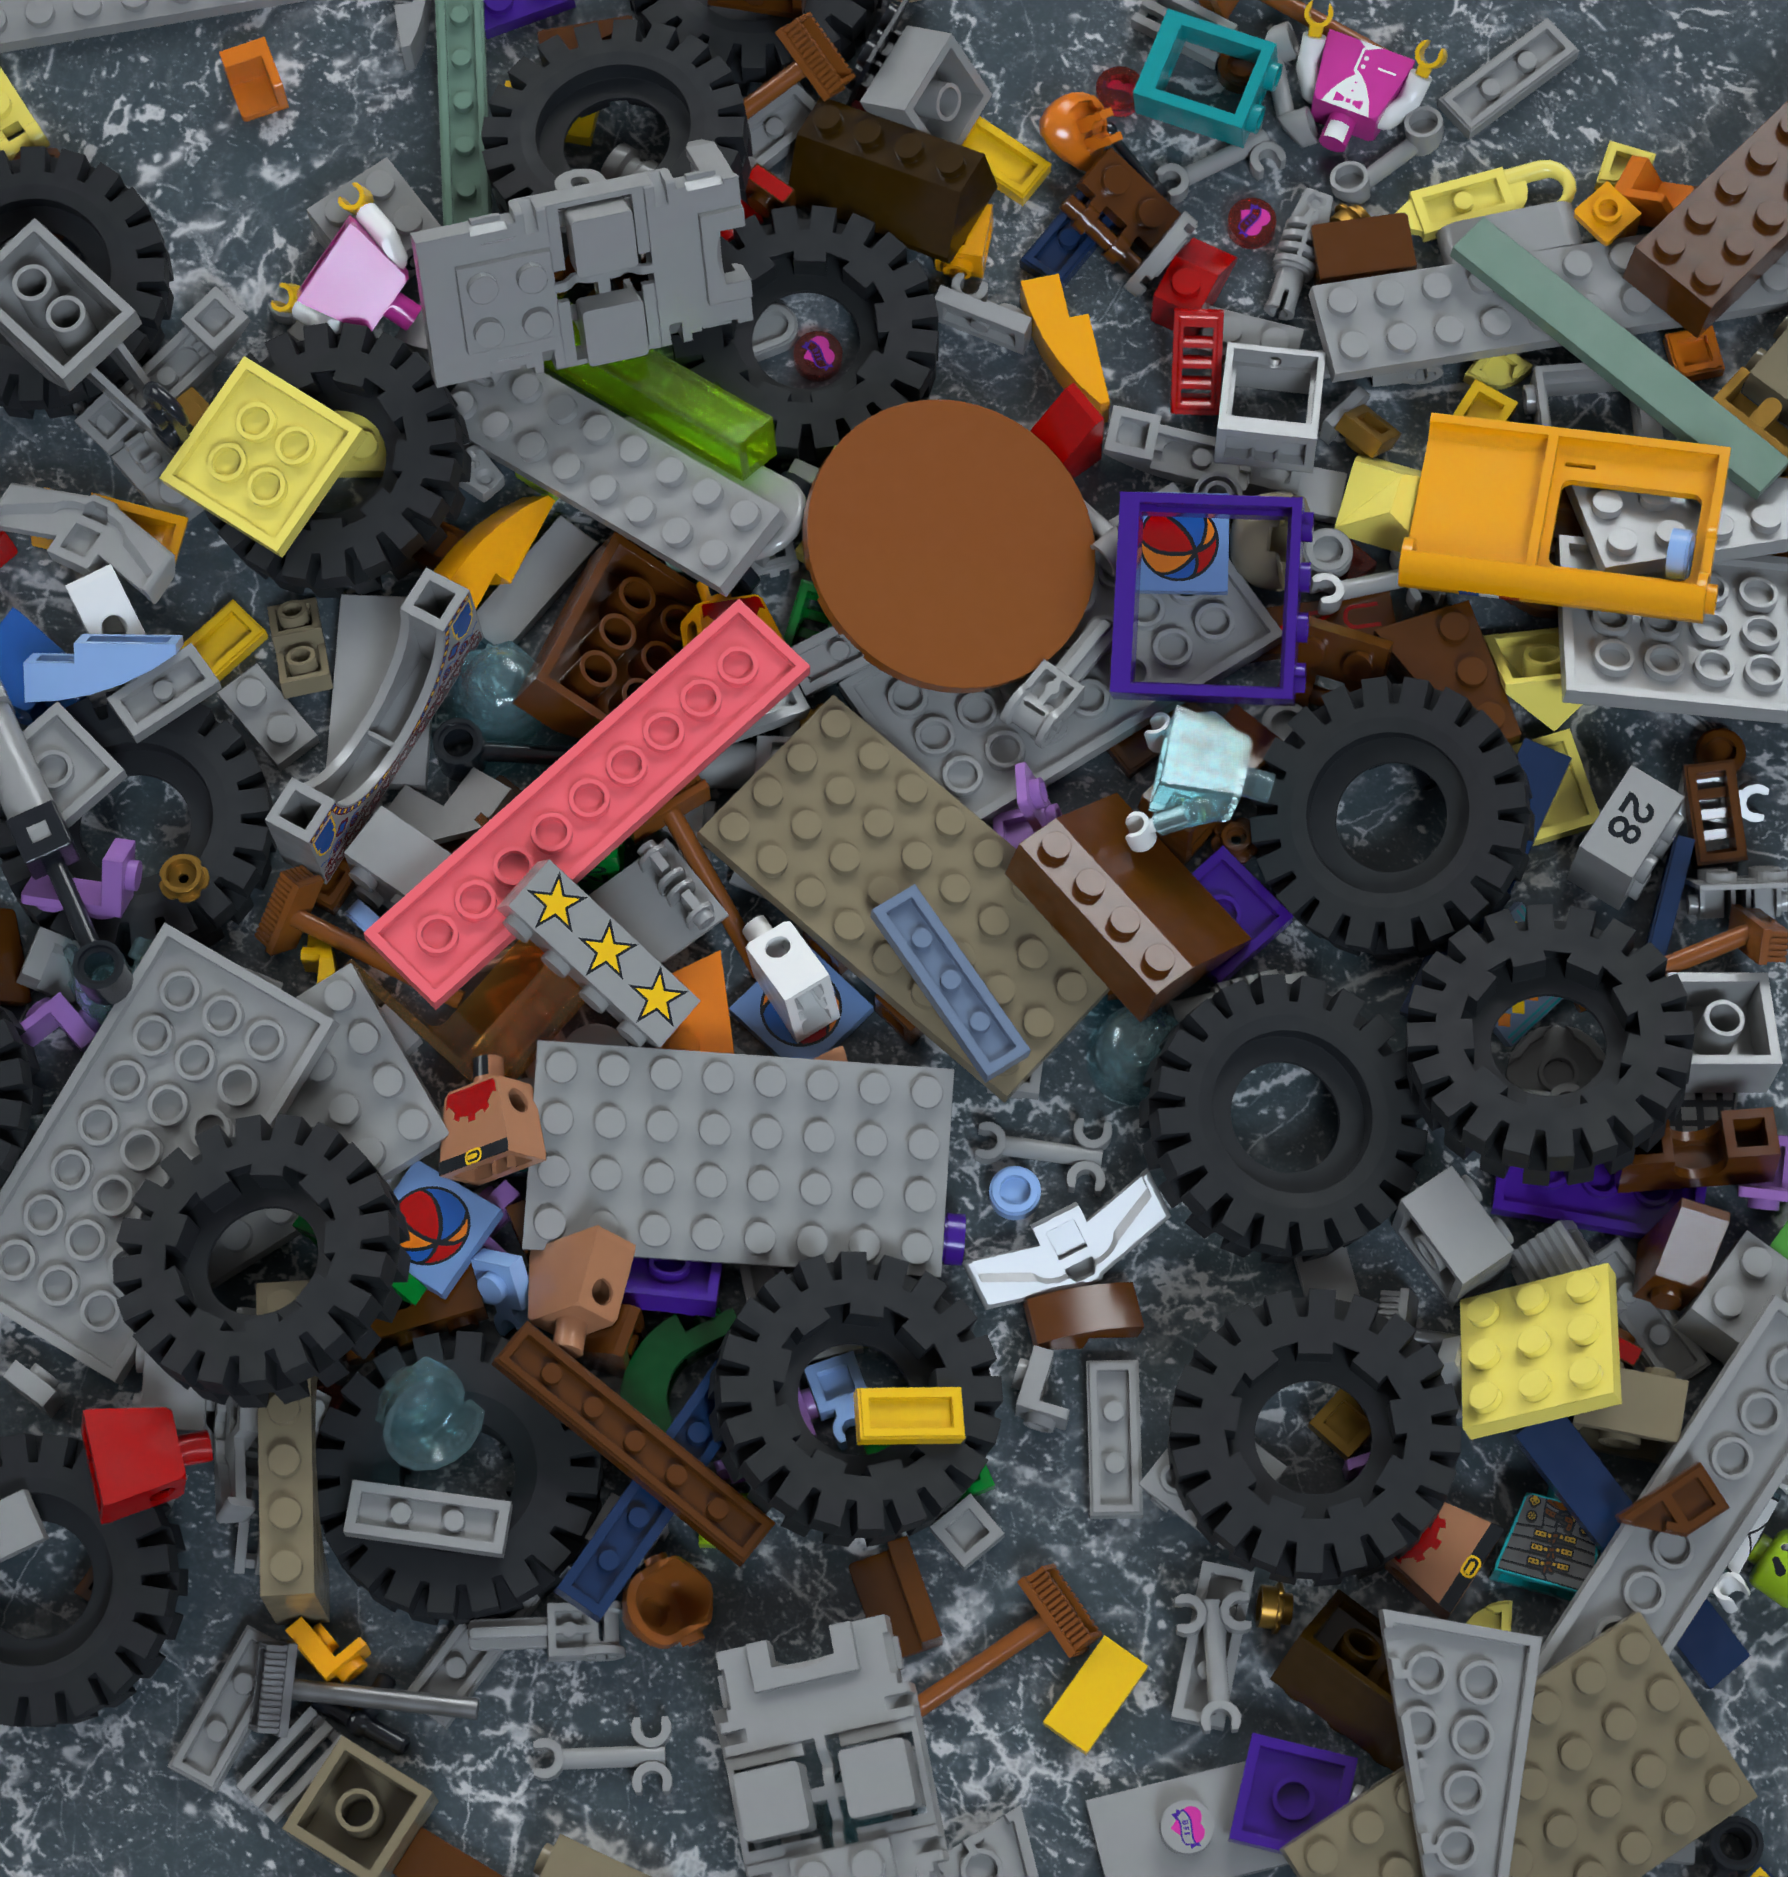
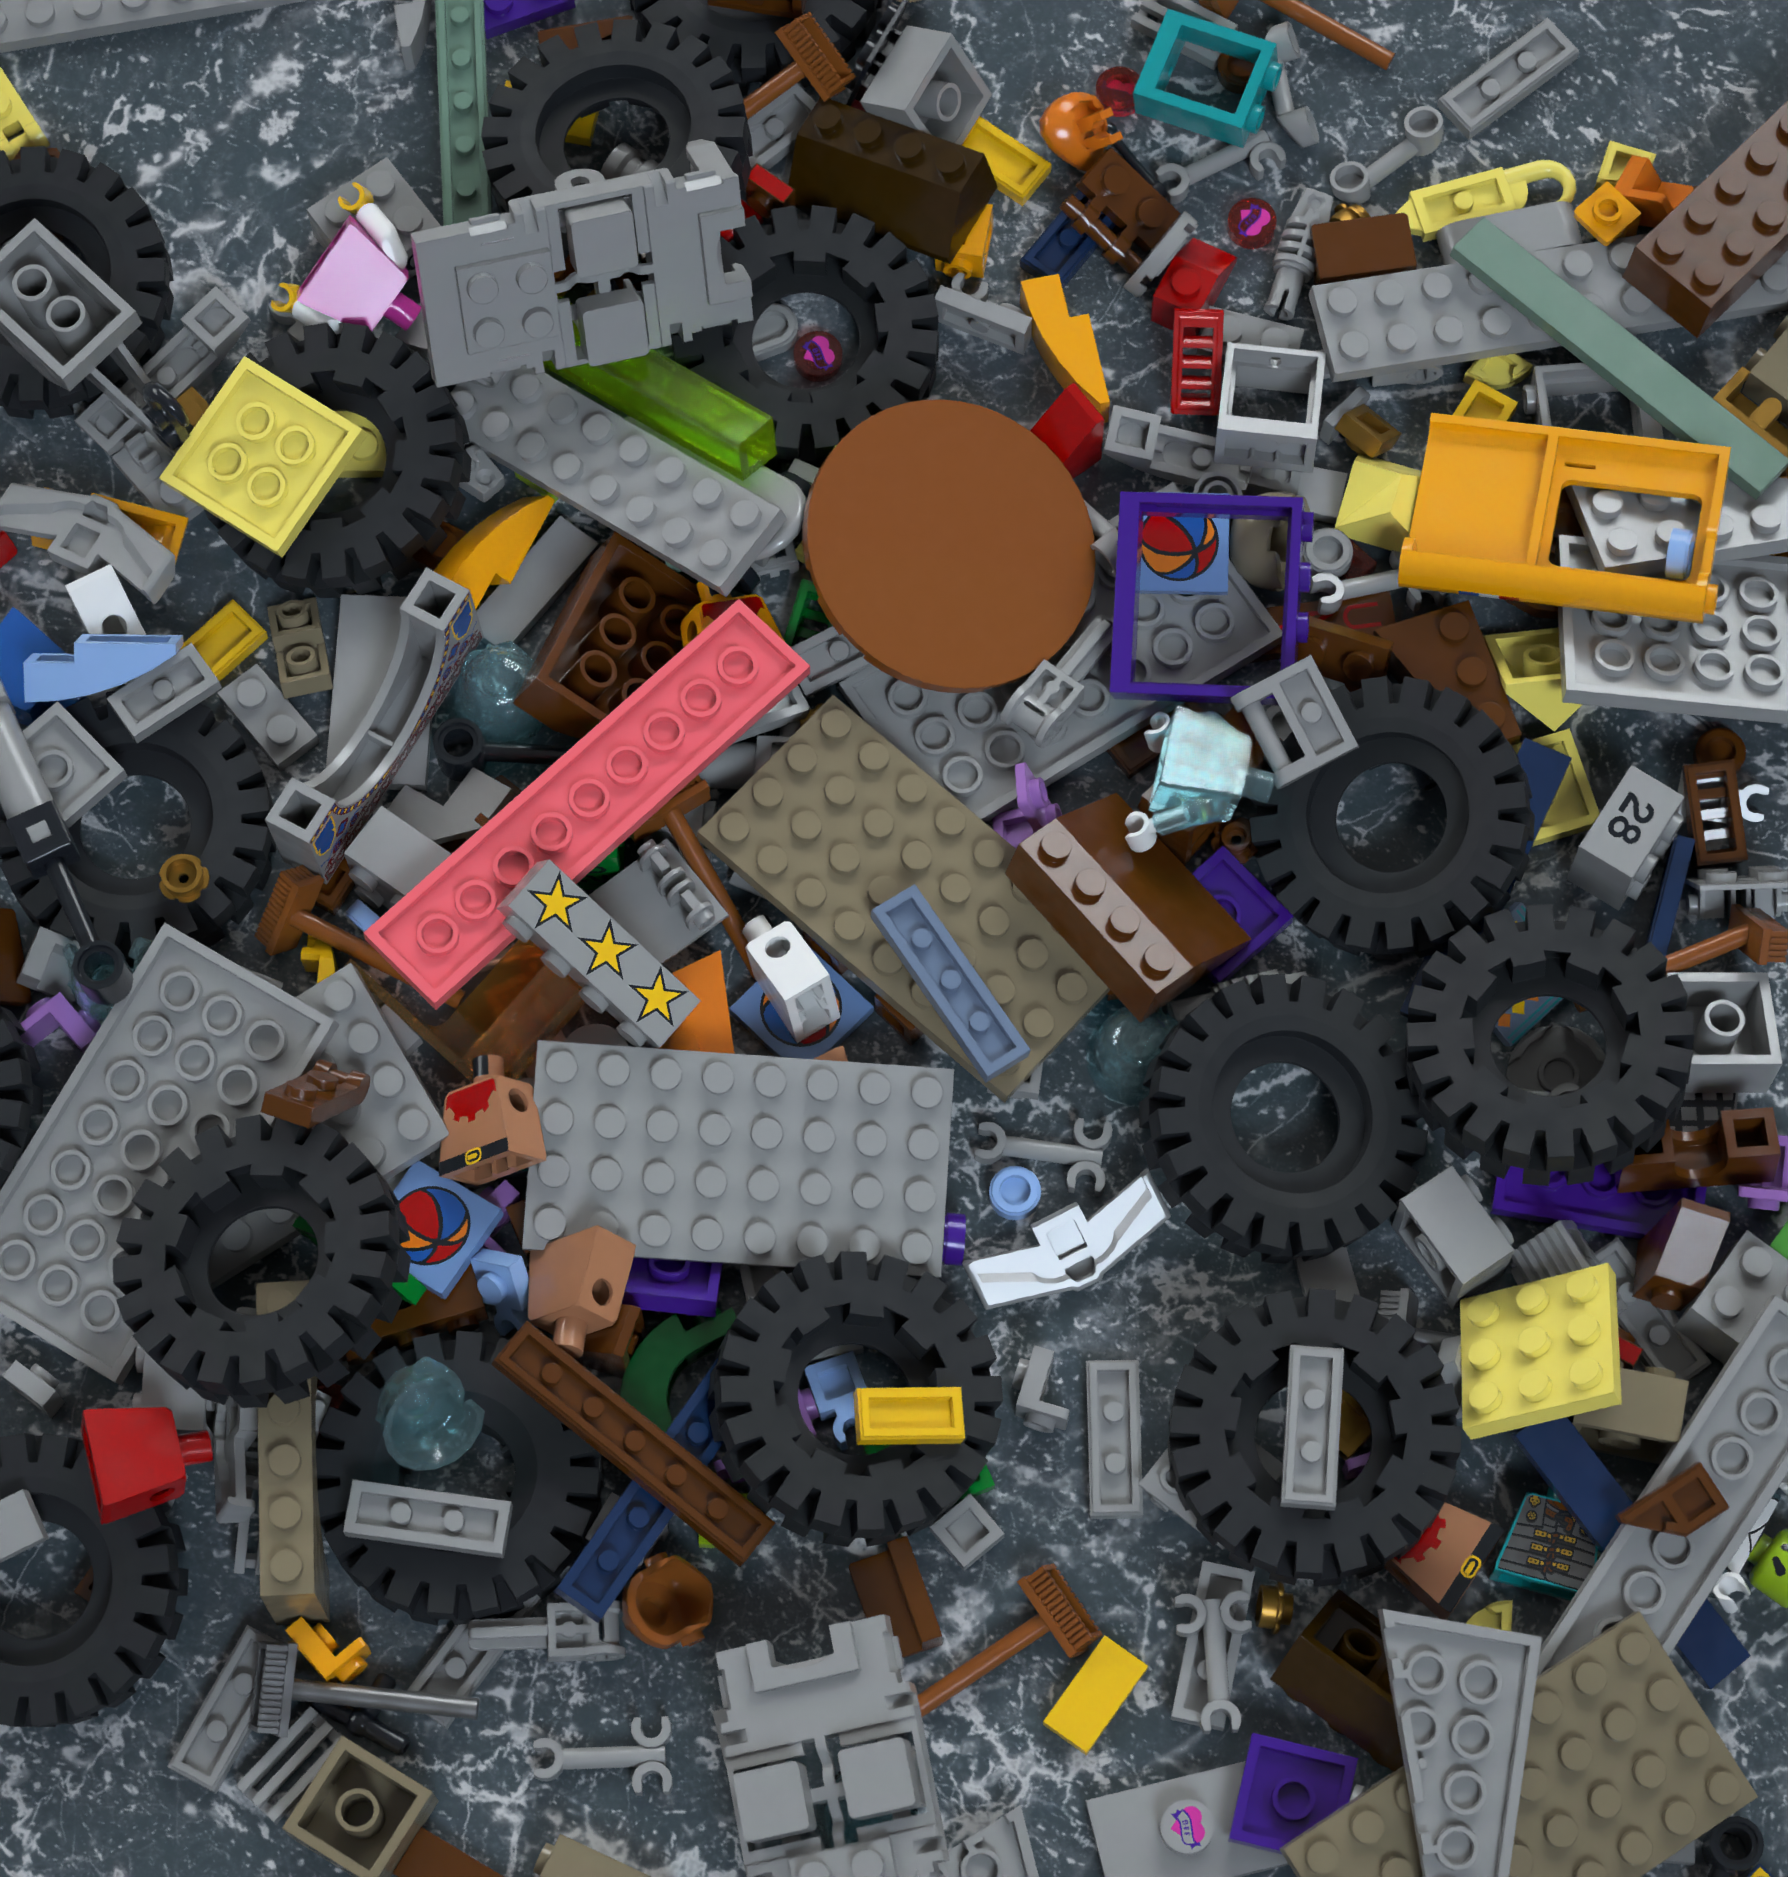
(101, 899): medium lavender bracket -> none
(254, 79): orange panel -> none
(316, 1095): none -> reddish brown plate
(1075, 1314): reddish brown slope -> none
(1310, 714): none -> light grey plate
(1312, 1427): none -> light grey tile
(1358, 85): torso -> none
(1694, 356): orange tile -> none

